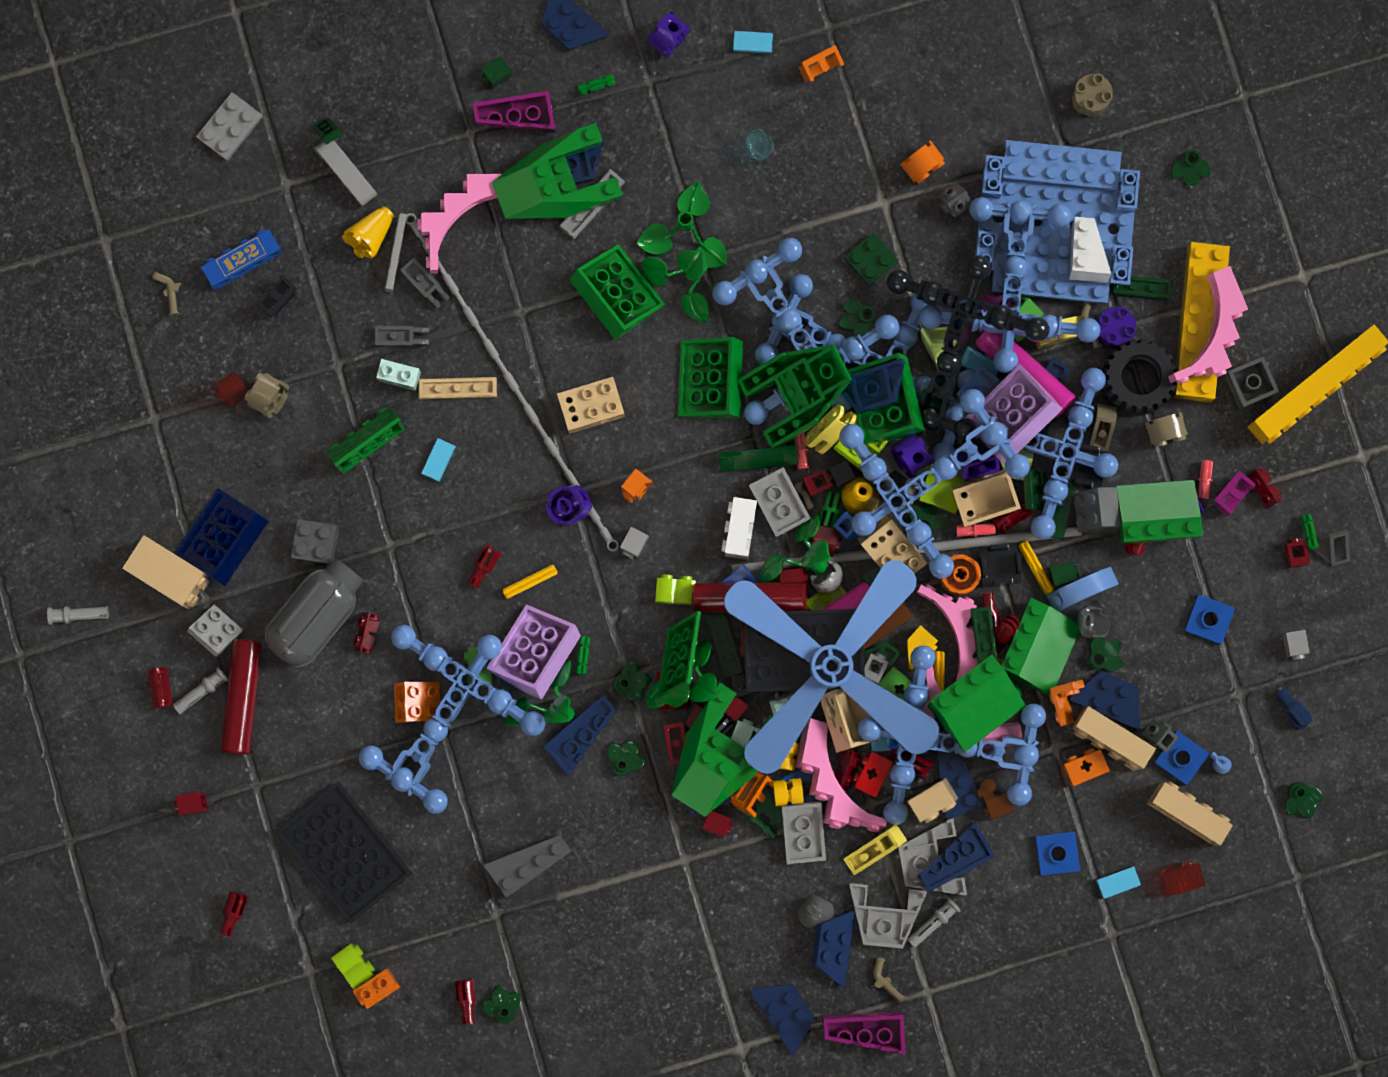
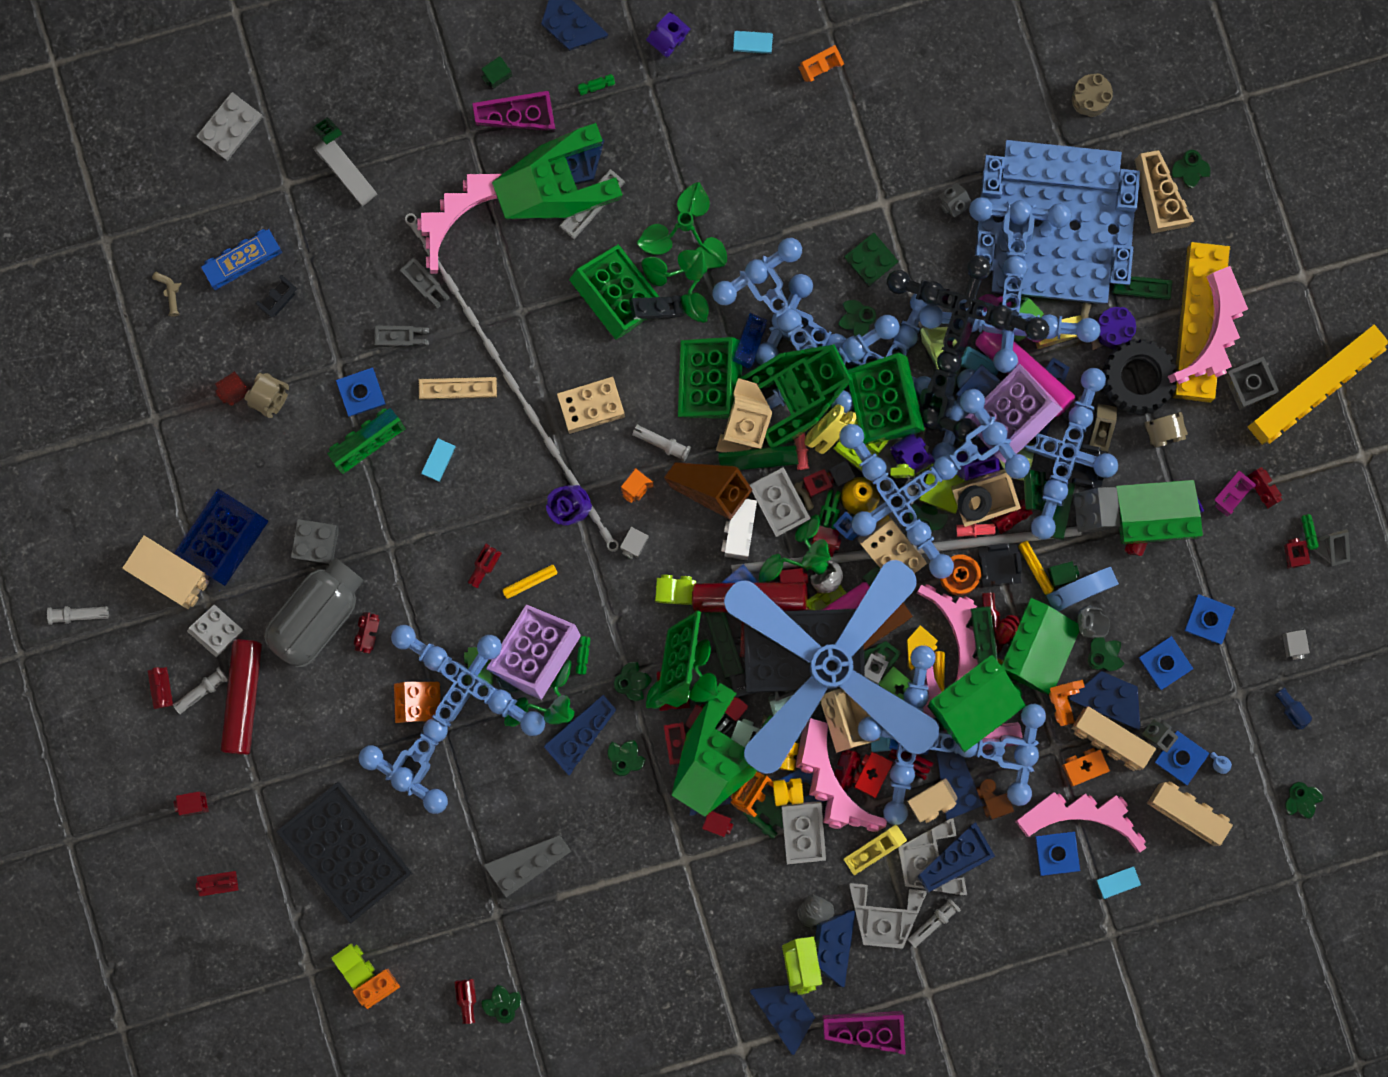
(217, 883): none -> dark red hinge
(233, 911): dark red arm -> none
(359, 405): none -> blue piece
(369, 233): yellow cone -> none
(395, 253): light grey tile -> none
(398, 375): light aqua brick -> none
(656, 307): none -> black plate
(670, 446): none -> light grey pin
(713, 486): none -> reddish brown slope
(747, 419): none -> tan piece
(750, 340): none -> clear blue plate
(758, 144): clear light blue hair -> none
(802, 965): none -> lime window
(875, 386): dark blue wing -> none
(885, 982): dark tan piece -> none
(902, 471): none -> lime plate
(923, 161): orange brick -> none
(983, 508): none -> black tyre
(1083, 808): none -> bright pink arch
(1087, 253): white wedge -> none
(1152, 659): none -> blue piece
(1161, 194): none -> tan wedge
(1181, 879): clear red brick -> none
(1205, 479): coral axle -> none

